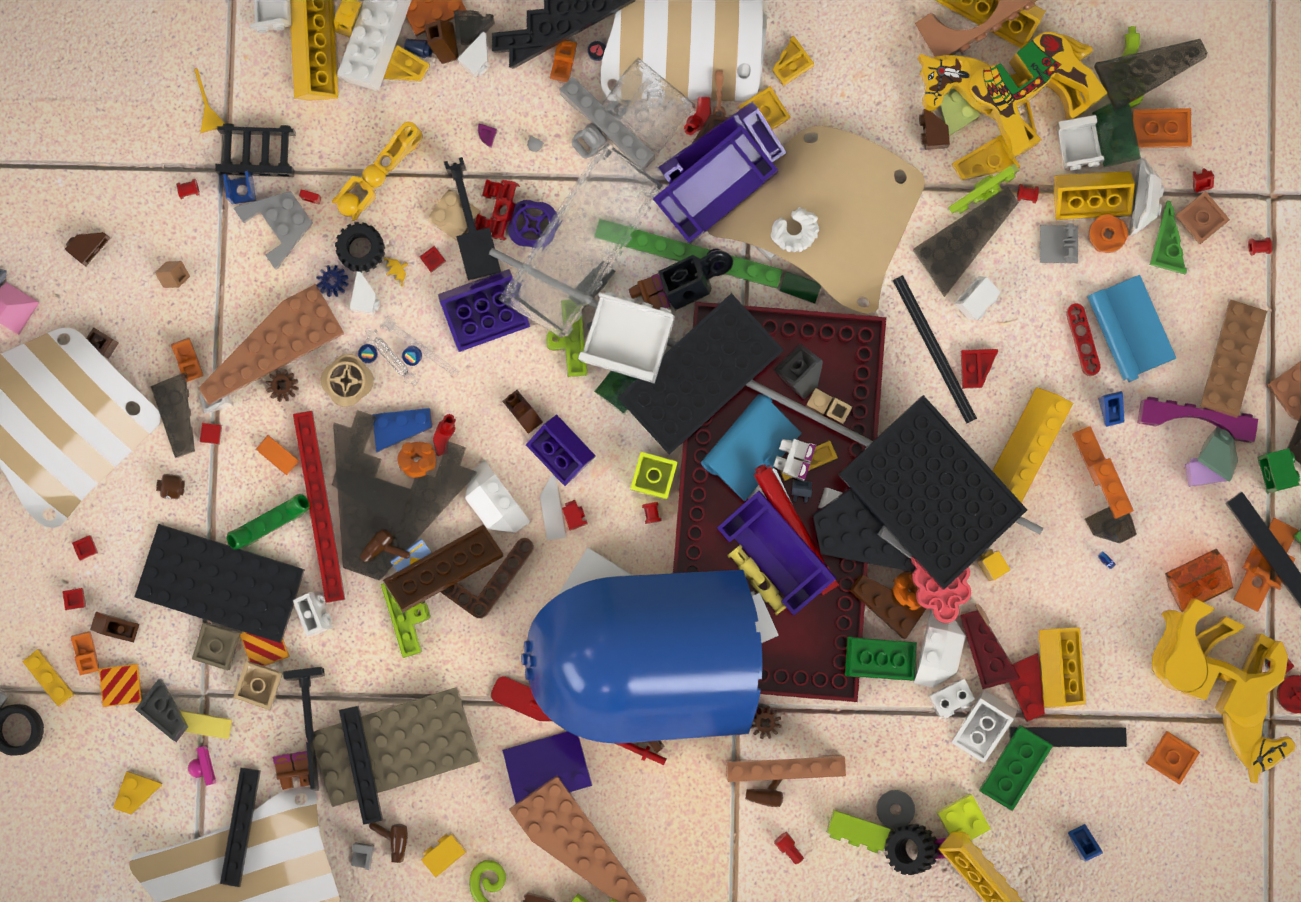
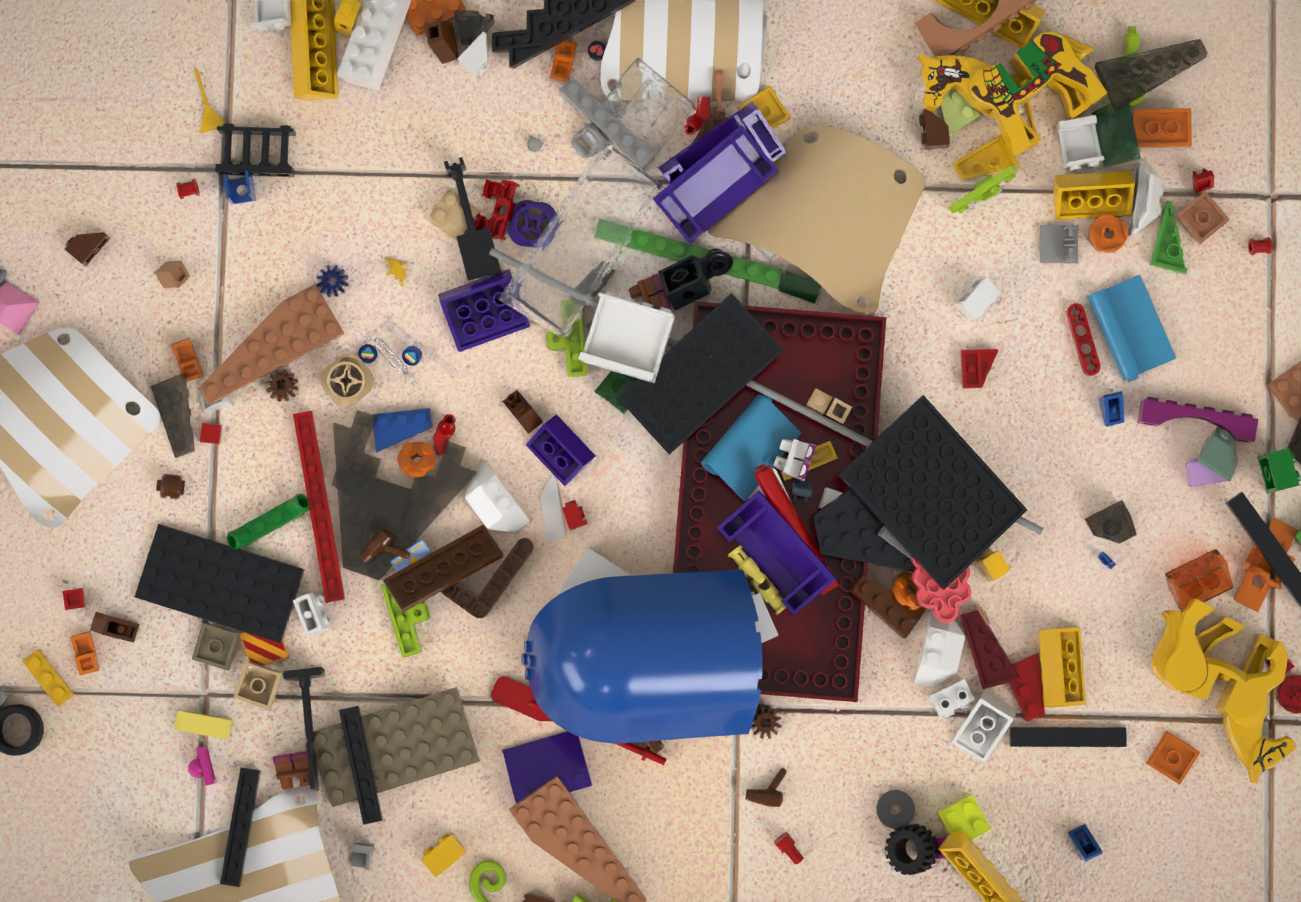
(85, 547): red tile -> none
(102, 342): reddish brown slope -> none
(120, 685): tile -> none
(134, 792): yellow wing -> none
(162, 711): dark grey wing -> none
(277, 455): orange slope -> none
(284, 217): light grey wing -> none
(310, 196): red tile -> none
(348, 236): black tyre -> none
(363, 297): white slope -> none
(375, 174): yellow piece -> none
(397, 838): reddish brown piece -> none
(405, 66): yellow wing -> none
(418, 47): dark blue cone -> none
(432, 259): red tile -> none
(487, 134): magenta tile -> none
(651, 513): red bush -> none
(653, 475): neon yellow brick -> none
(785, 768): nougat arch -> none
(792, 62): yellow wing -> none
(800, 371): dark grey slope -> none
(803, 239): white piece -> none
(857, 831): lime brick -> none
(880, 659): green tile -> none
(934, 349): black sticker -> none
(957, 245): clear smoke wing -> none
(1016, 767): green tile -> none
(1027, 193): red bush -> none
(1031, 440): yellow slope -> none
(1102, 472): orange bracket -> none
(1233, 358): medium nougat plate -> none

